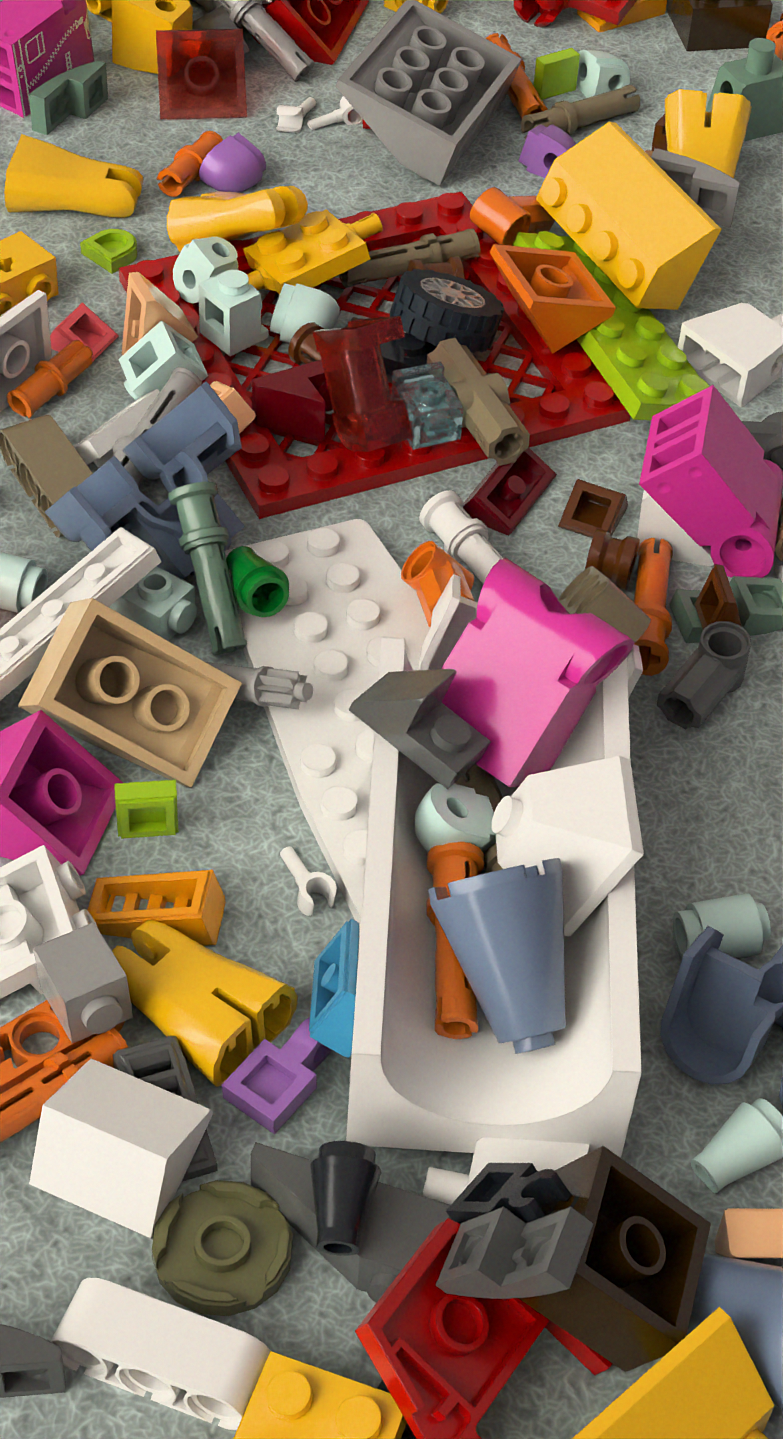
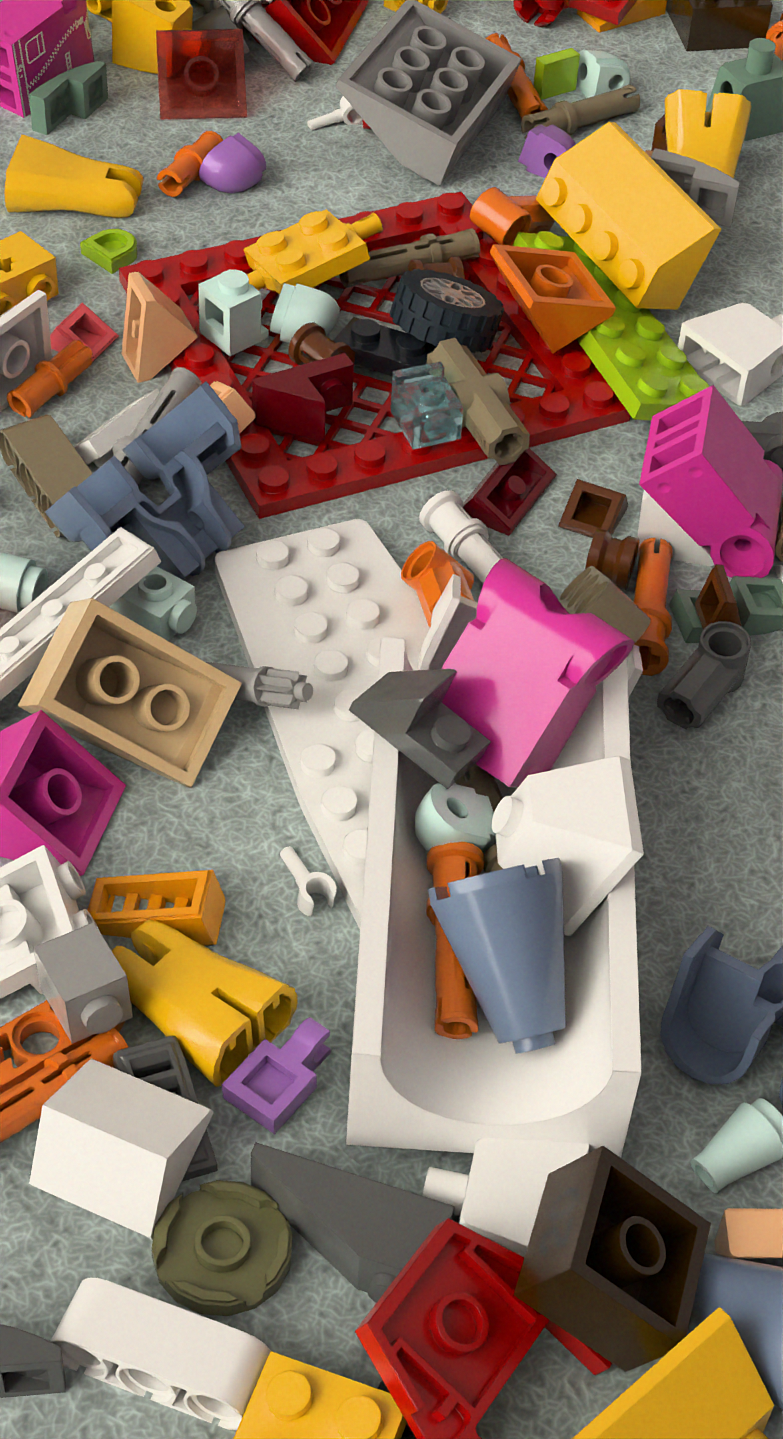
(146, 809): lime tile -> none
(155, 357): light aqua brick -> none
(202, 261): light aqua piece -> none
(205, 543): sand green pin -> none
(233, 214): yellow piece -> none
(258, 584): green cone -> none
(292, 116): white hand -> none
(336, 991): dark azure slope -> none
(343, 1193): black cone -> none
(360, 383): clear red piece -> none
(510, 1186): black plate -> none
(515, 1259): dark grey slope -> none
(735, 916): light aqua brick -> none

